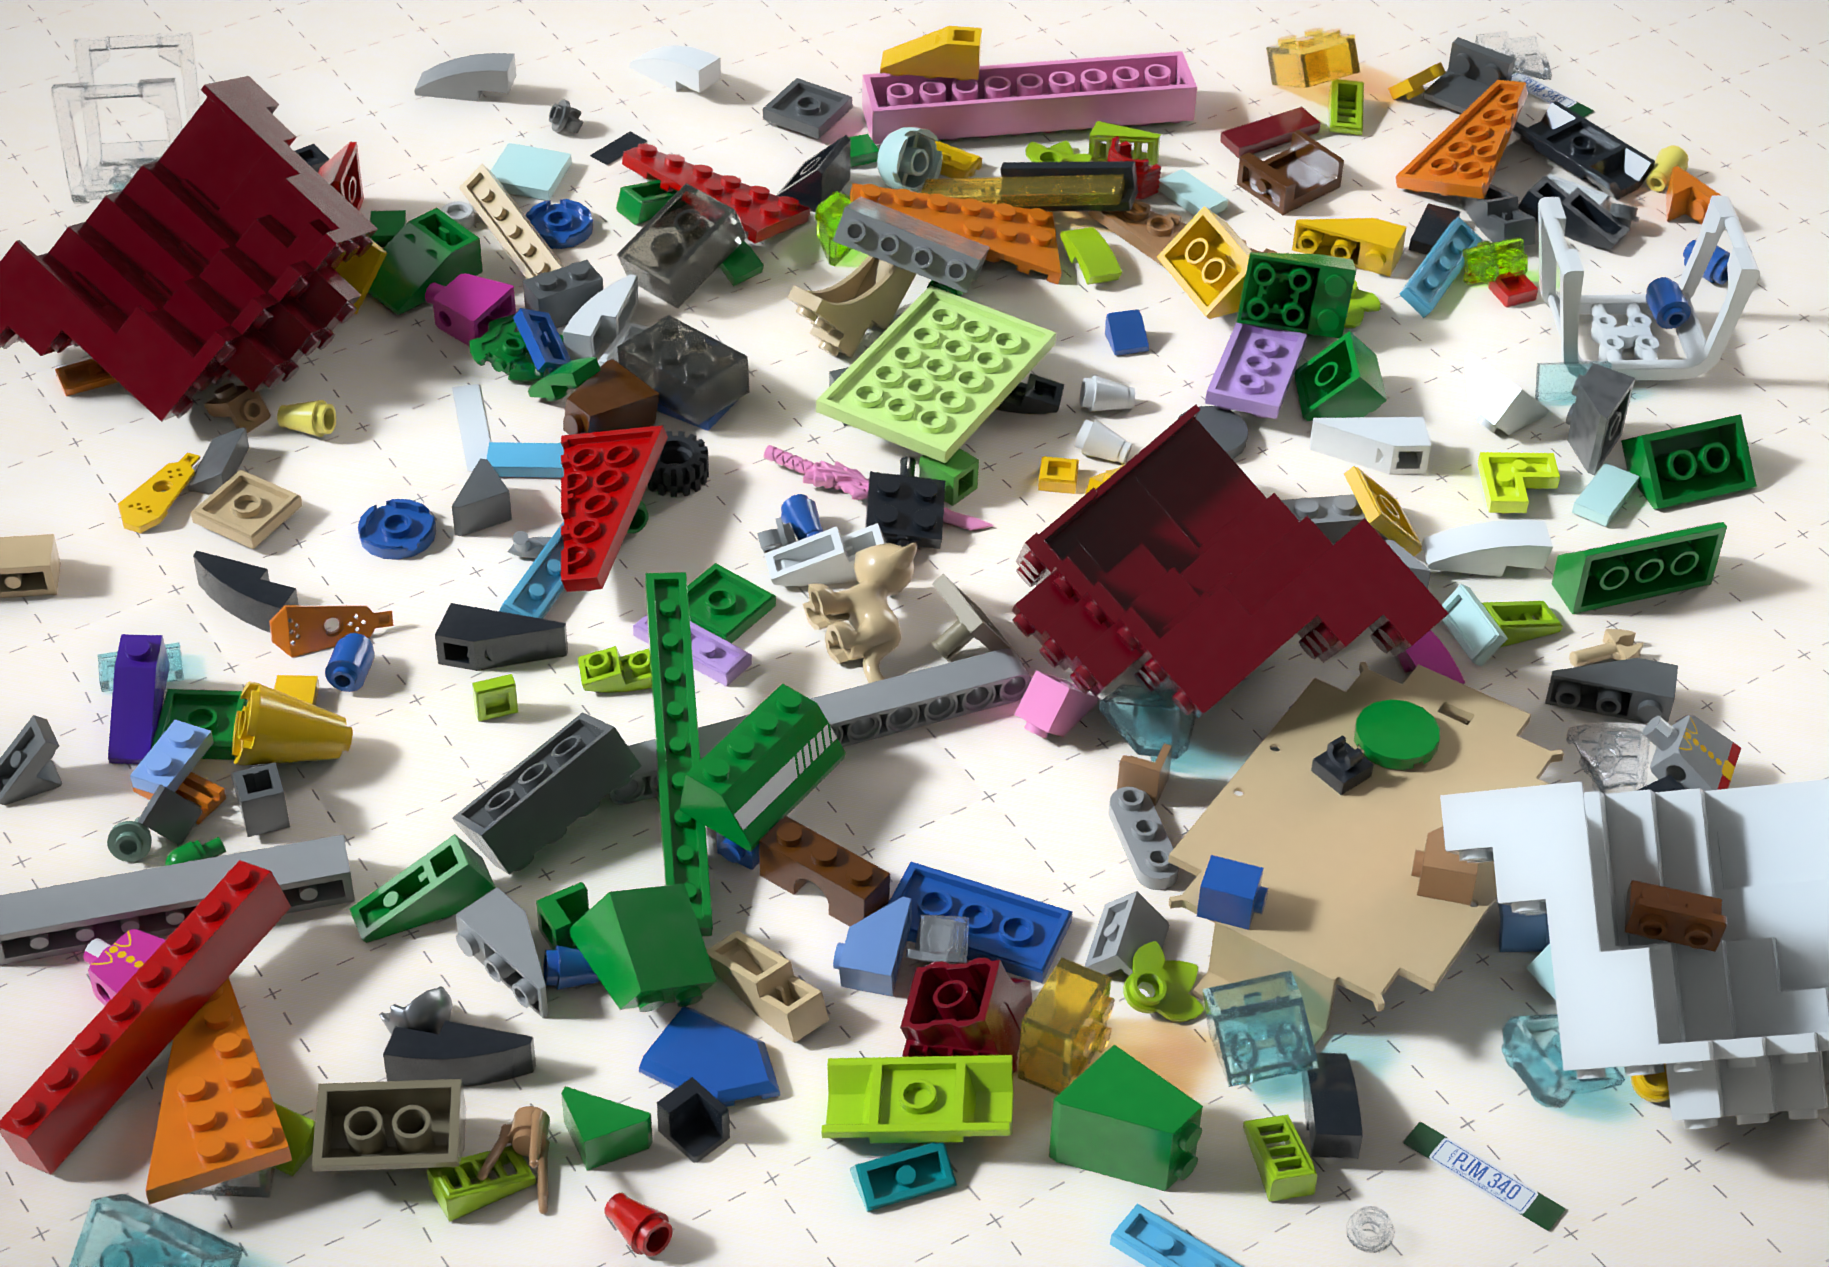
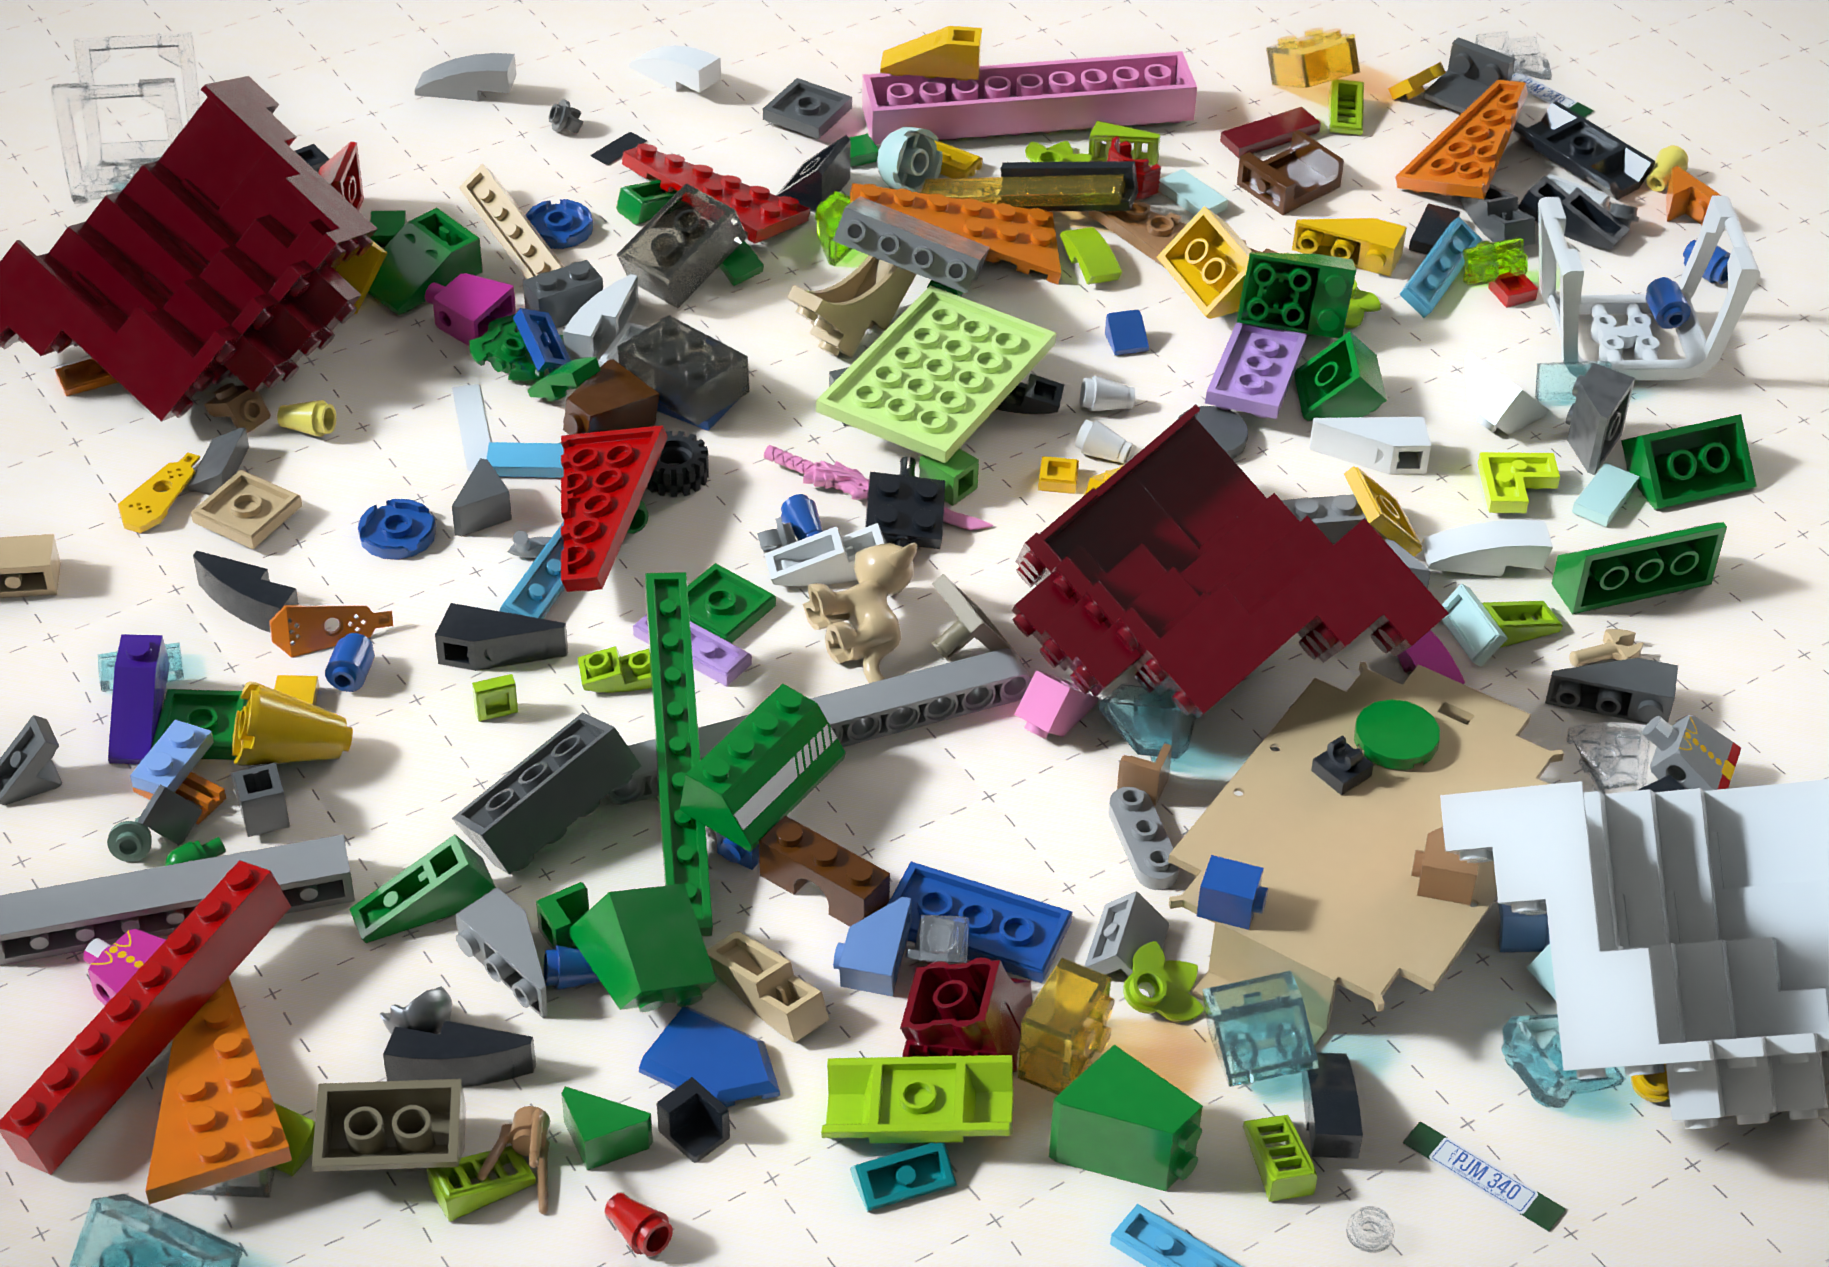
(460, 212): white tile -> none
(531, 170): light aqua tile -> none
(1674, 916): dark orange bracket -> none

